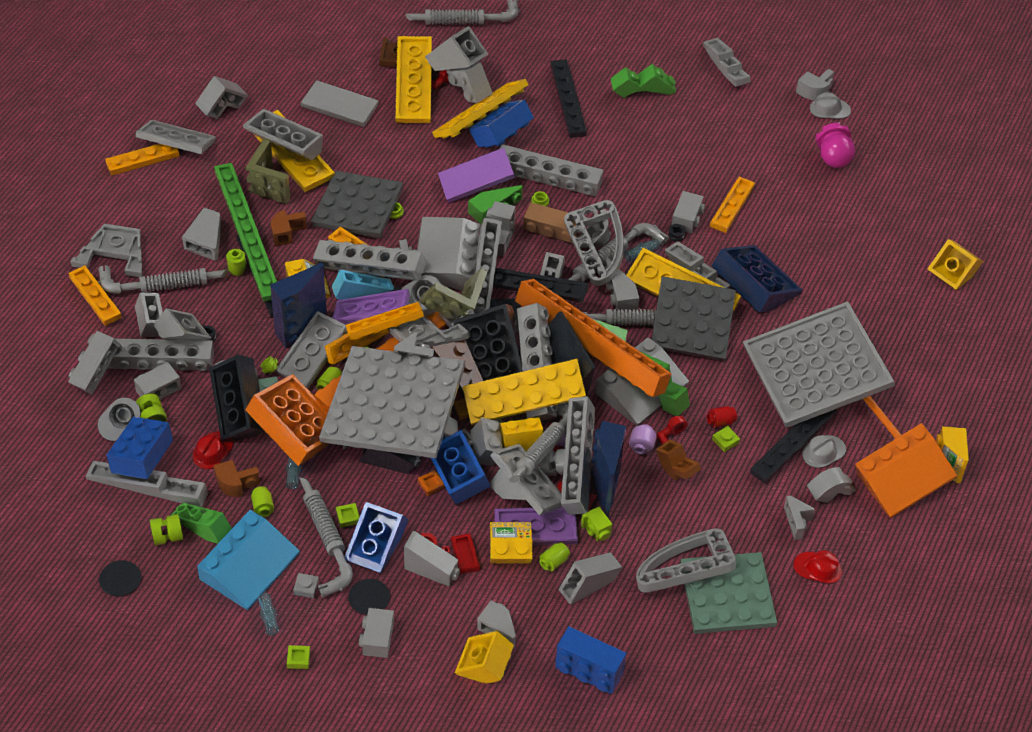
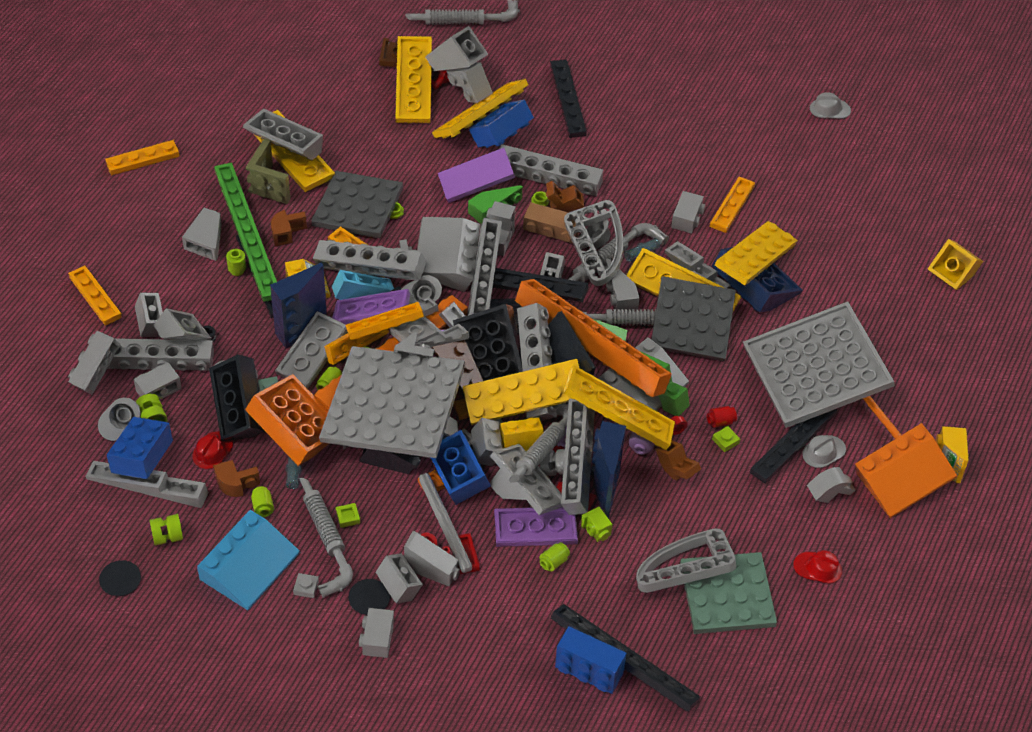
(116, 243): light grey wing -> none
(158, 282): light grey piece -> none
(175, 136): light grey tile -> none
(204, 522): bright green slope -> none
(219, 95): light grey brick -> none
(268, 614): clear light blue pin -> none
(269, 365): lime plate -> none
(298, 657): lime plate -> none
(339, 103): light grey tile -> none
(375, 537): blue slope -> none
(398, 578): none -> light grey brick
(445, 523): none -> light grey axle
(451, 303): olive bracket -> none
(485, 657): yellow slope -> none
(496, 618): light grey slope -> none
(510, 542): yellow slope -> none
(566, 199): none -> dark orange brick
(589, 576): light grey slope -> none
(619, 407): none -> yellow plate
(634, 663): none -> black plate
(650, 79): bright green arch -> none
(679, 230): black bush -> none
(726, 62): light grey slope -> none
(756, 252): none -> yellow plate
(797, 515): light grey slope -> none
(812, 86): light grey brick -> none
(836, 145): dark pink tile -> none

